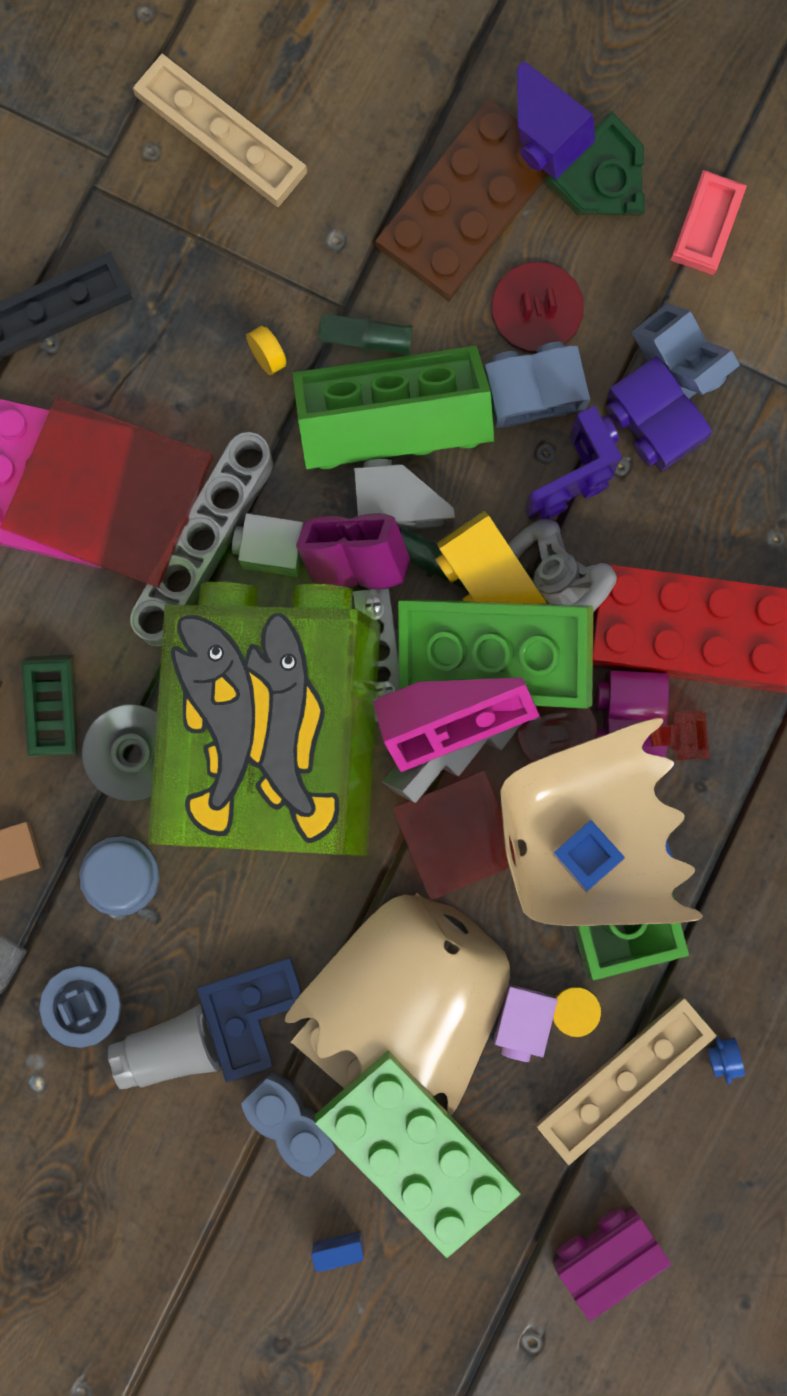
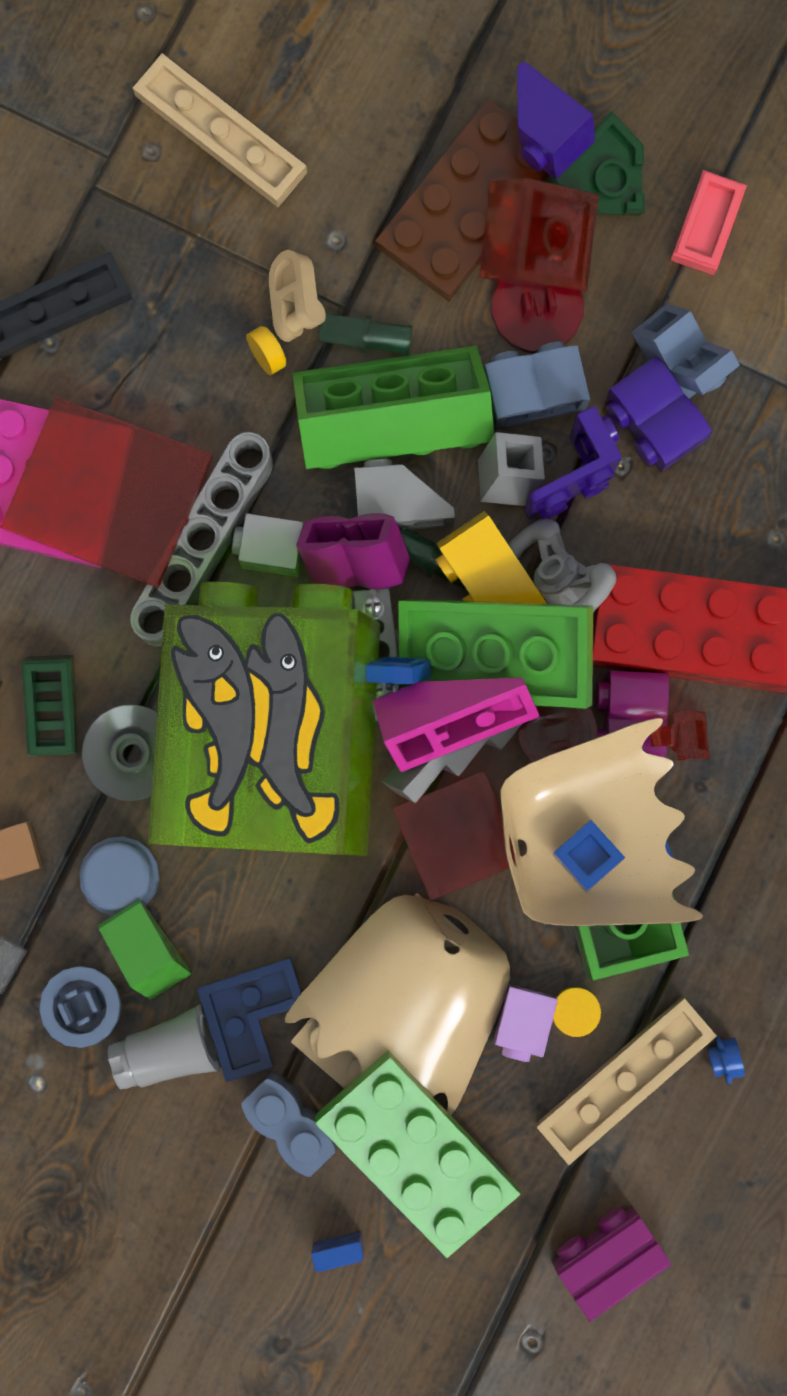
(143, 951): none -> bright green slope
(289, 285): none -> tan plate
(398, 670): none -> blue tile
(510, 469): none -> light grey brick
(538, 234): none -> clear red slope

